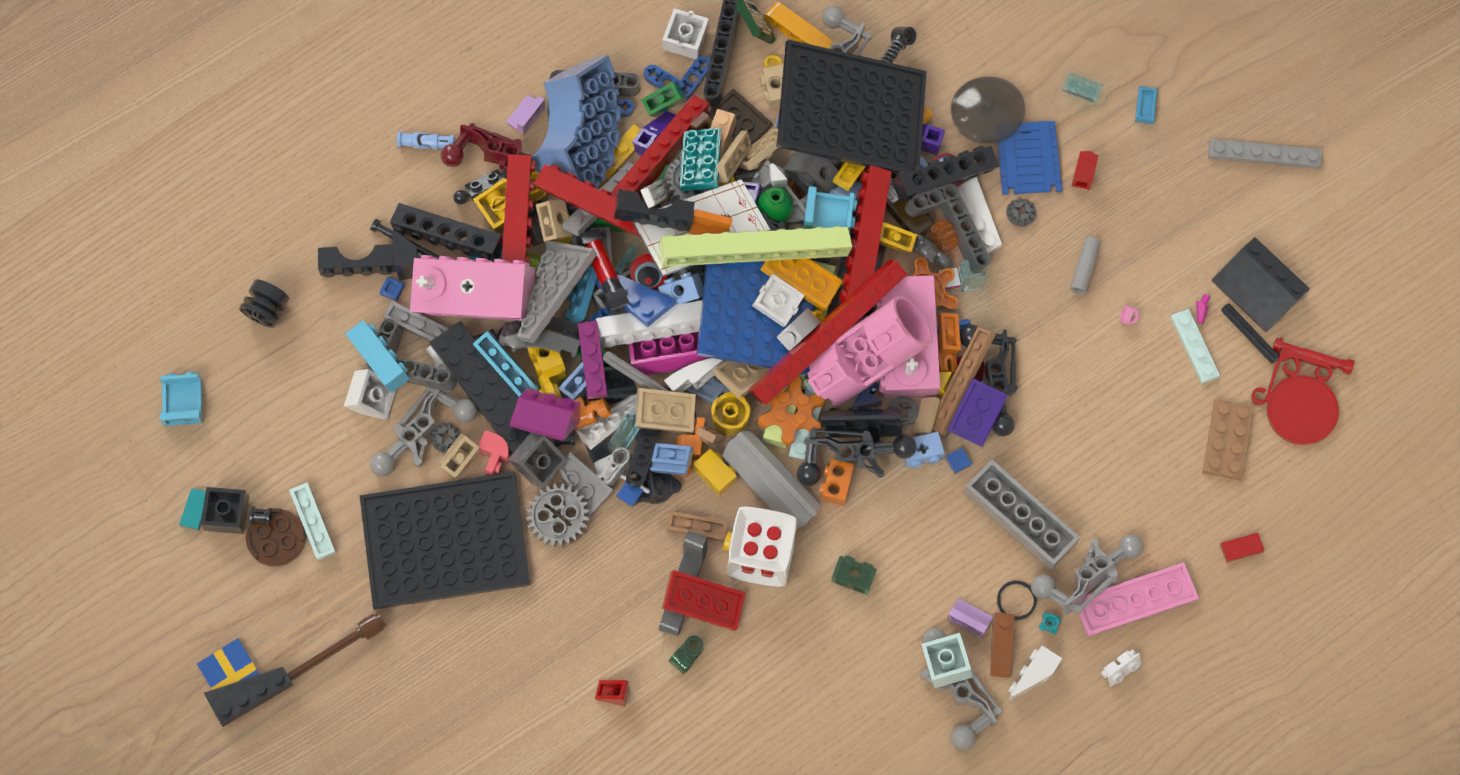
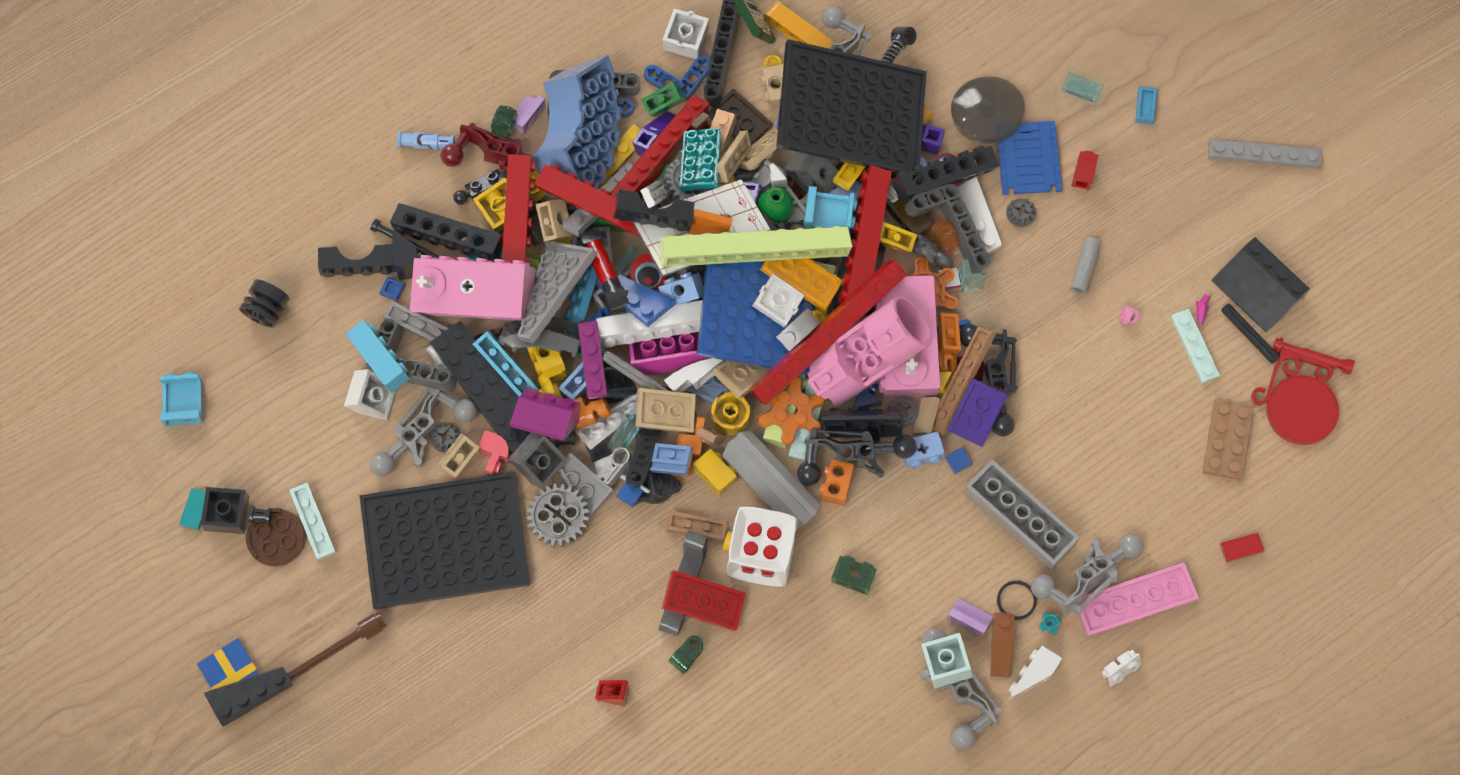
(504, 121): none -> clear green gear

